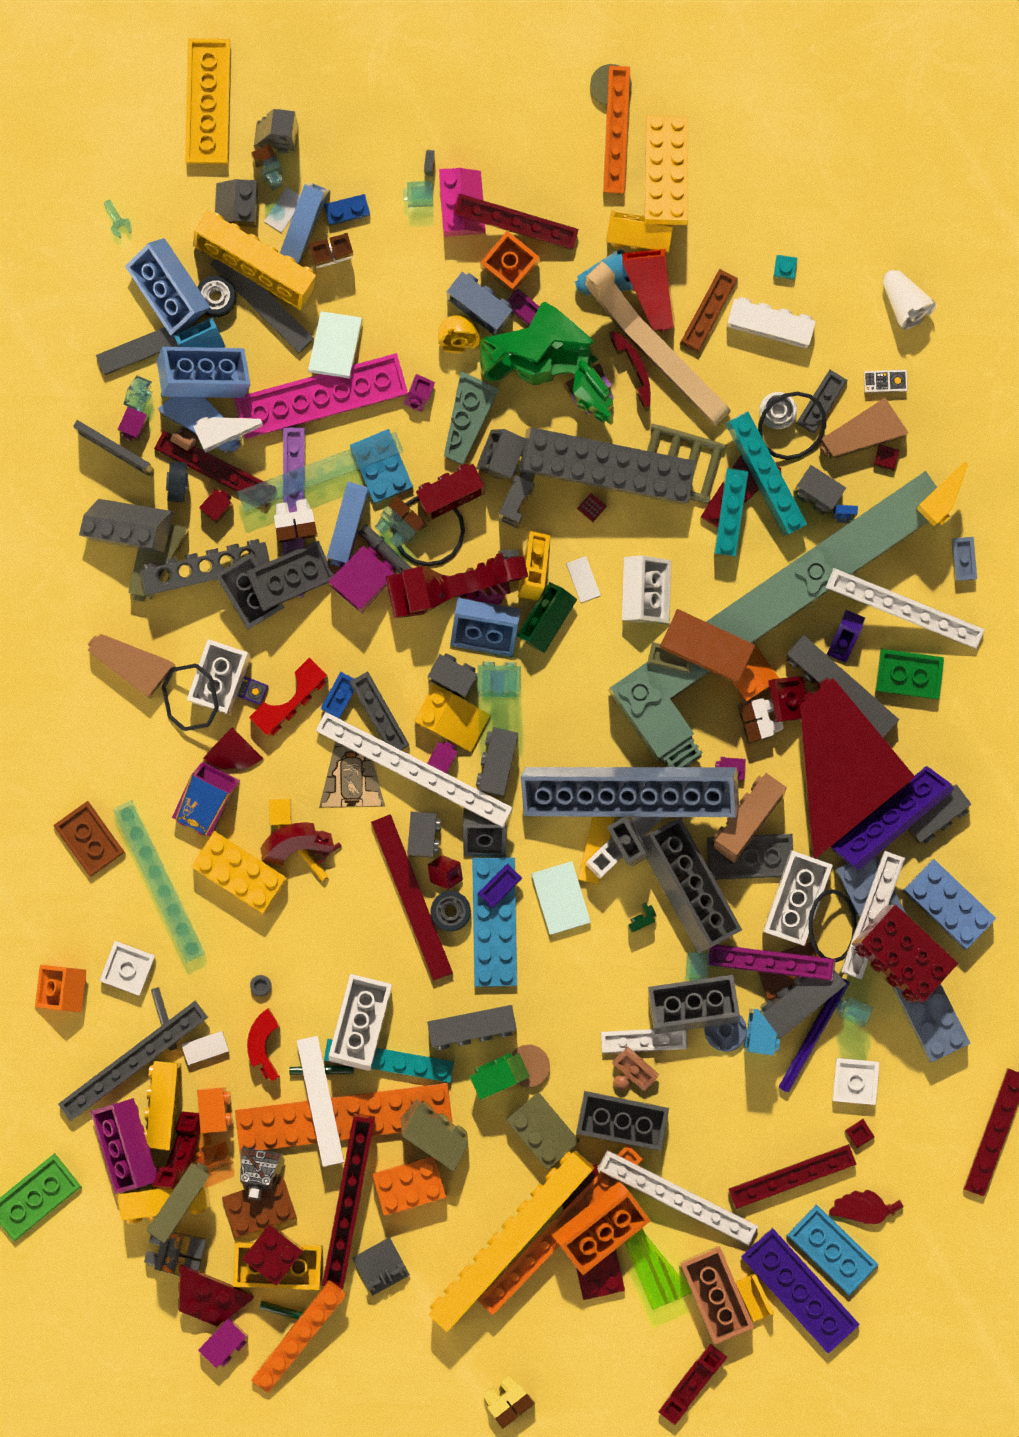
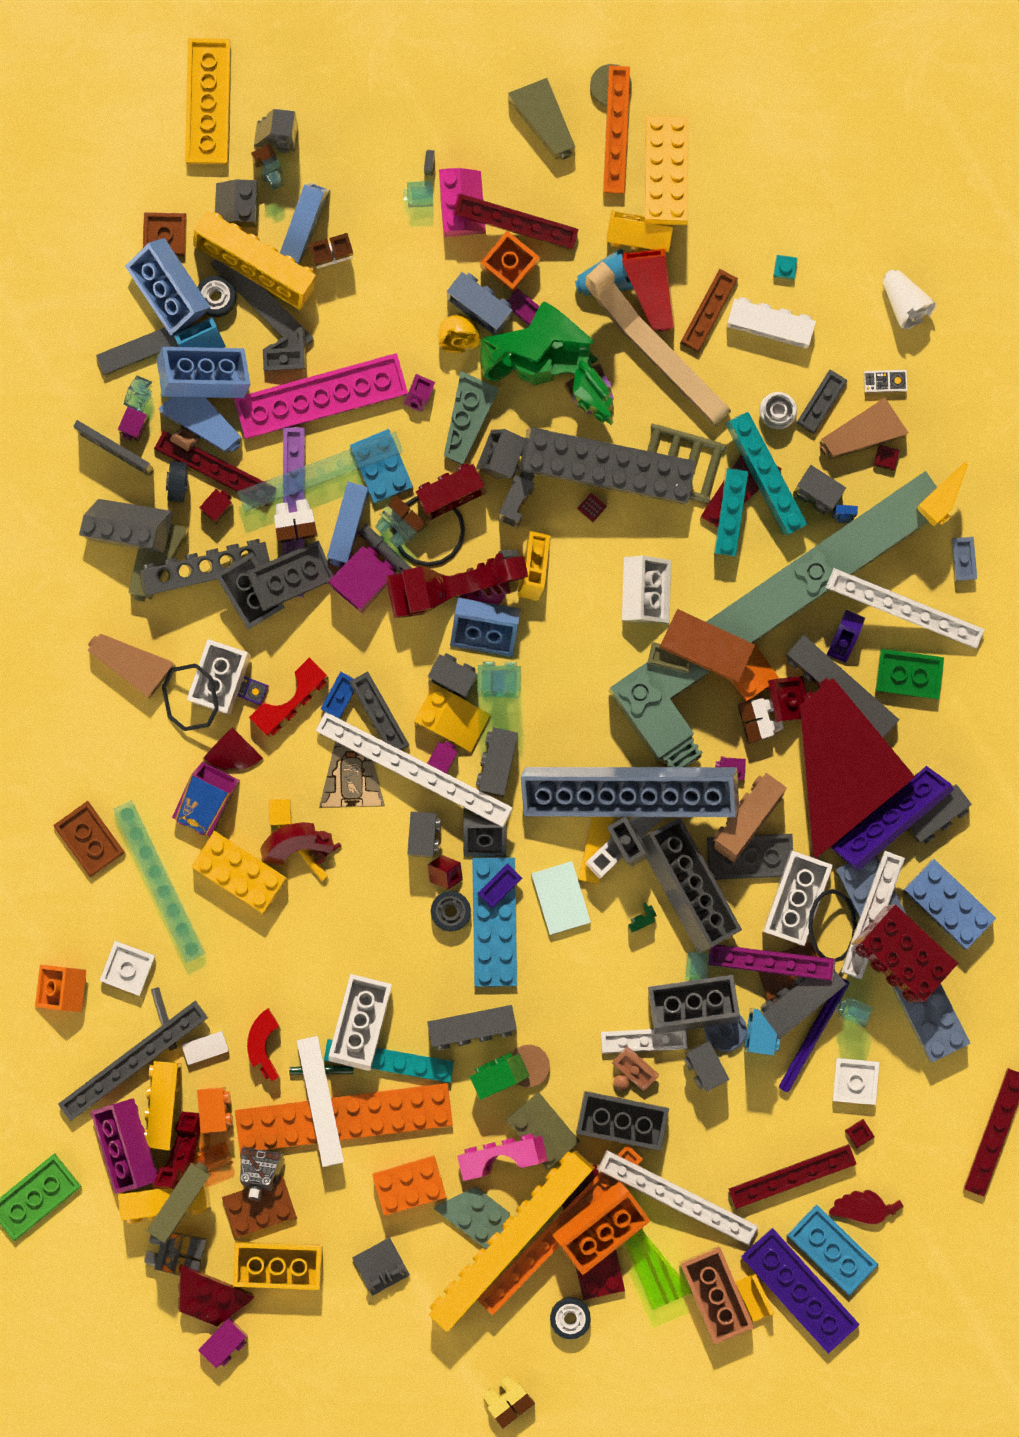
(117, 220): clear light blue bar -> none
(168, 226): none -> dark orange tile
(218, 431): white slope -> none
(260, 985): dark grey tile -> none
(273, 1254): dark red brick -> none
(280, 1310): dark green bar -> none
(283, 210): white sticker -> none
(286, 353): none -> dark grey wing
(298, 1336): orange plate -> none
(335, 344): light aqua tile -> none
(347, 209): blue plate -> none
(348, 1199): dark red brick -> none
(412, 897): dark red tile -> none
(434, 1134): olive slope -> none
(475, 1214): none -> sand green wing
(525, 1152): none -> dark pink arch
(542, 114): none -> olive slope
(547, 617): dark green brick -> none
(573, 1330): none -> wheel
(583, 579): white sticker -> none
(622, 345): dark red slope -> none
(692, 1383): dark red slope -> none
(706, 1066): none -> dark grey brick
(821, 432): black piece -> none

